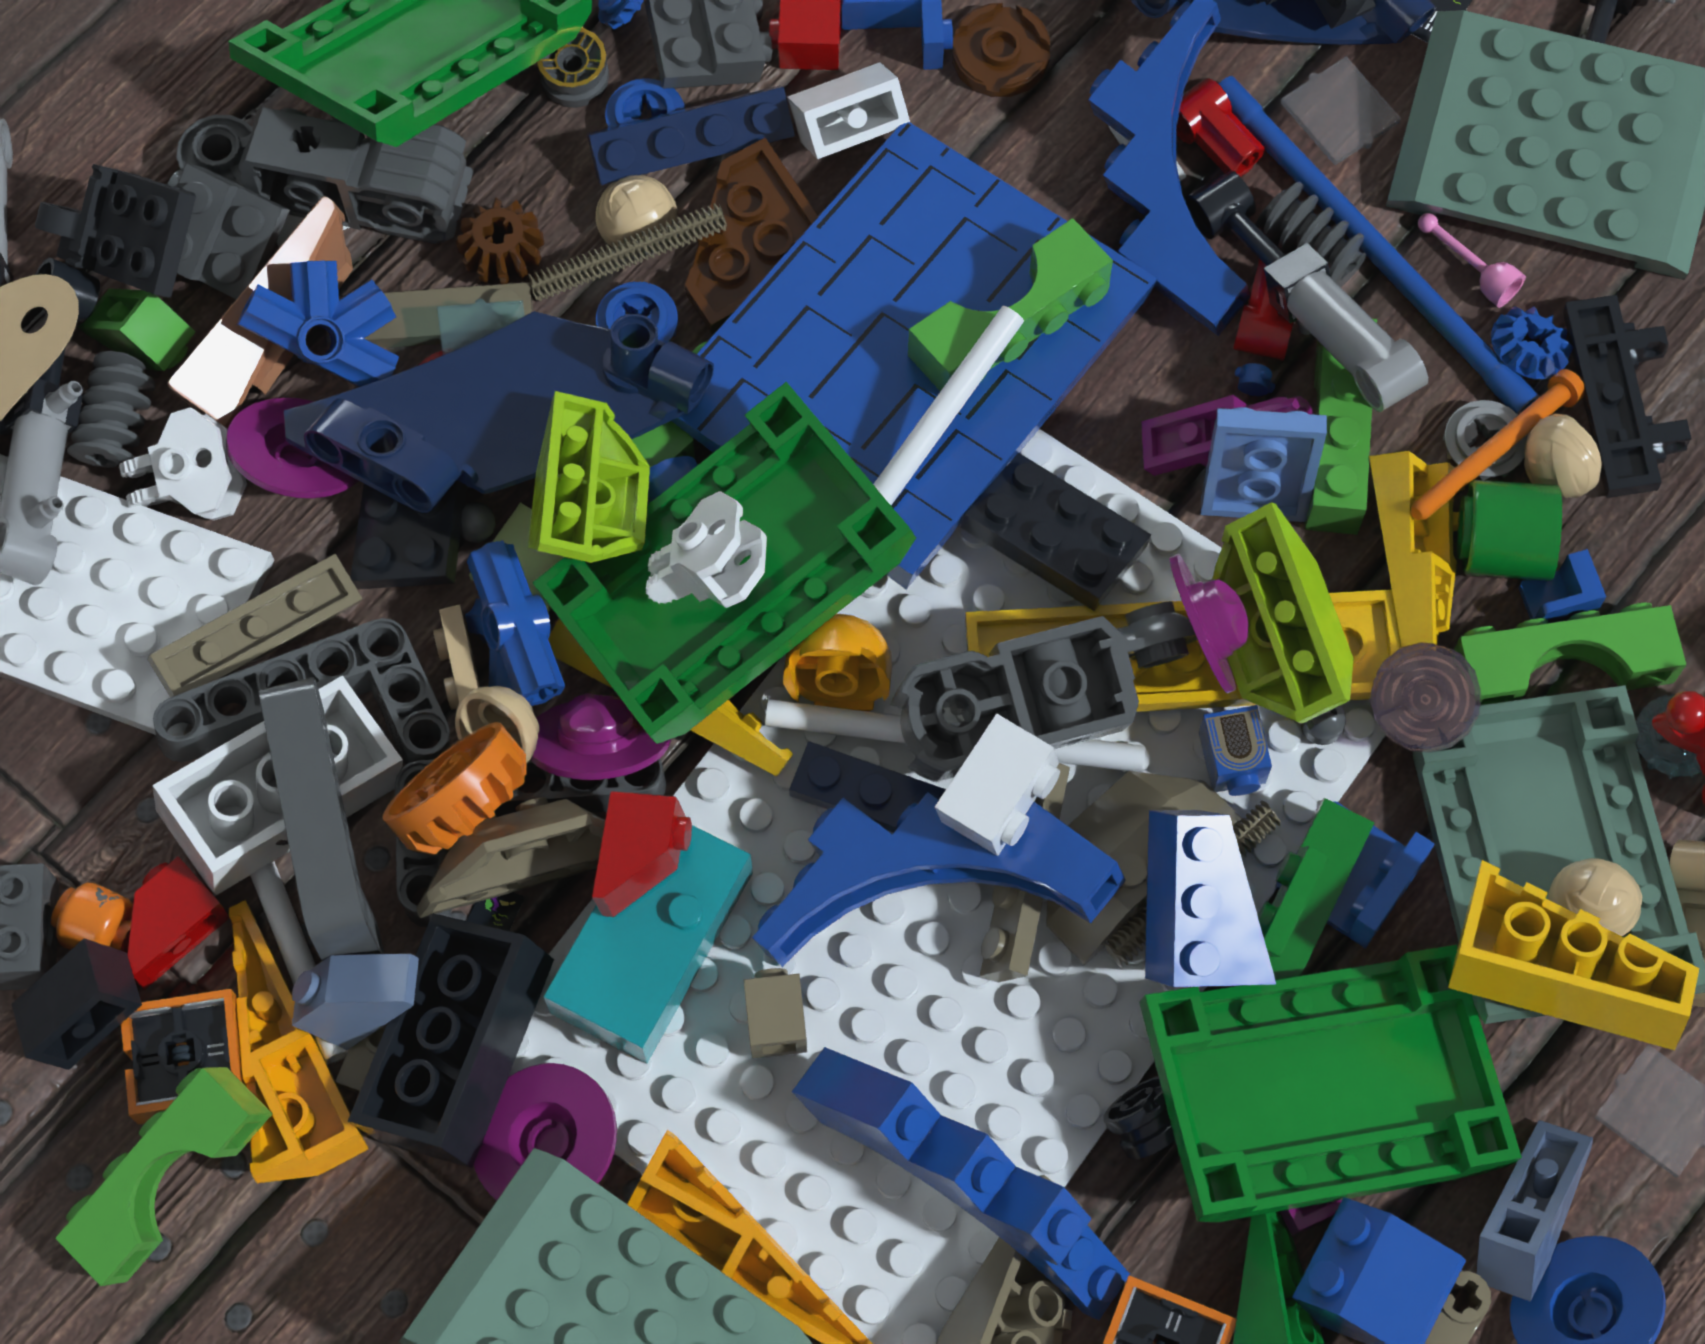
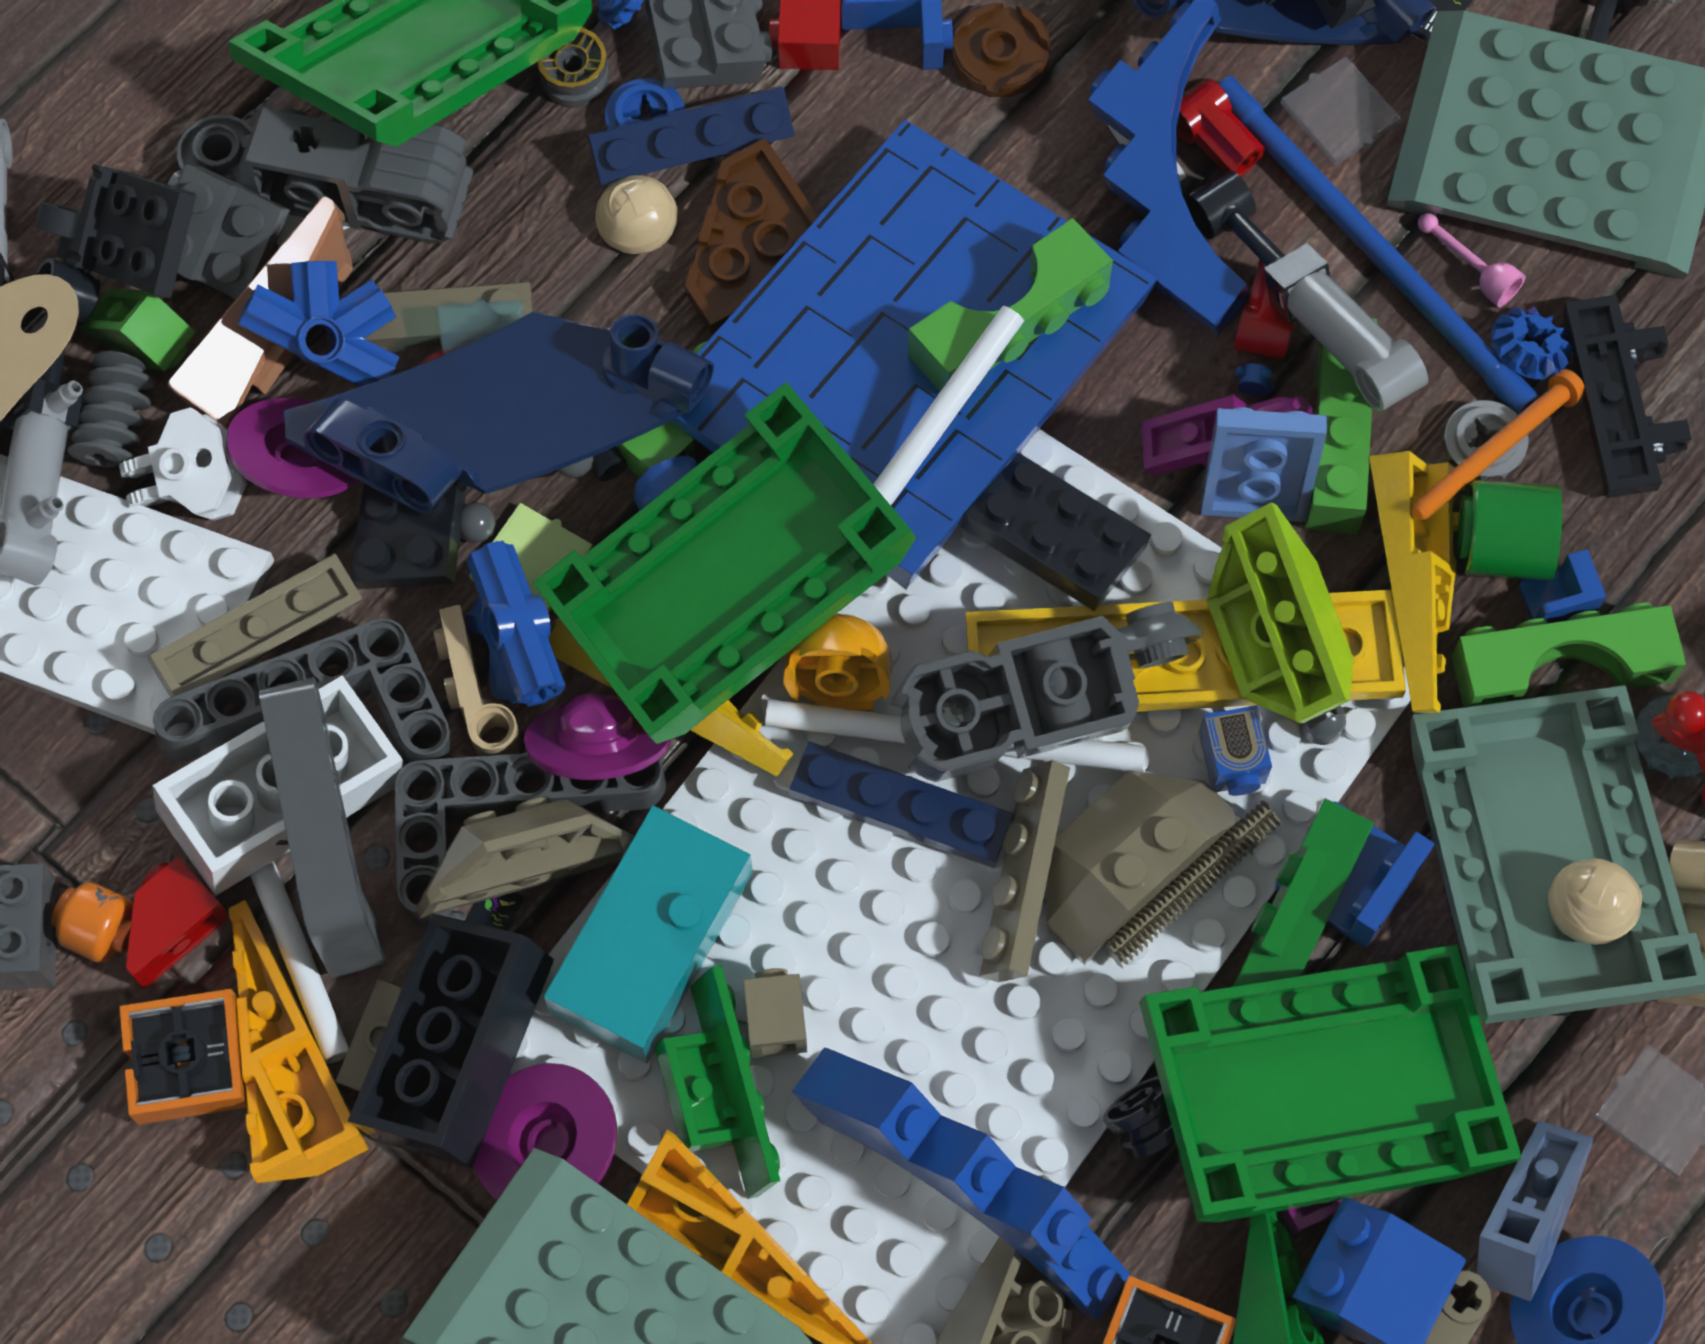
(76, 1004): black brick -> none
(118, 1224): bright green arch -> none
(353, 995): sand blue slope -> none
(457, 790): orange gear -> none
(499, 705): tan piece -> none
(509, 224): reddish brown gear -> none
(588, 484): lime wedge -> none
(628, 253): dark tan axle -> none
(638, 848): red slope -> none
(640, 299): blue gear -> none
(708, 556): white hinge -> none
(714, 1088): none -> green bracket
(848, 110): white brick -> none
(867, 862): blue arch -> none
(999, 785): white brick -> none
(1200, 905): wedge -> none
(1216, 619): magenta hat -> none
(1296, 225): dark grey piece -> none
(1426, 697): tile -> none
(1562, 455): tan piece -> none
(1568, 965): yellow wedge -> none

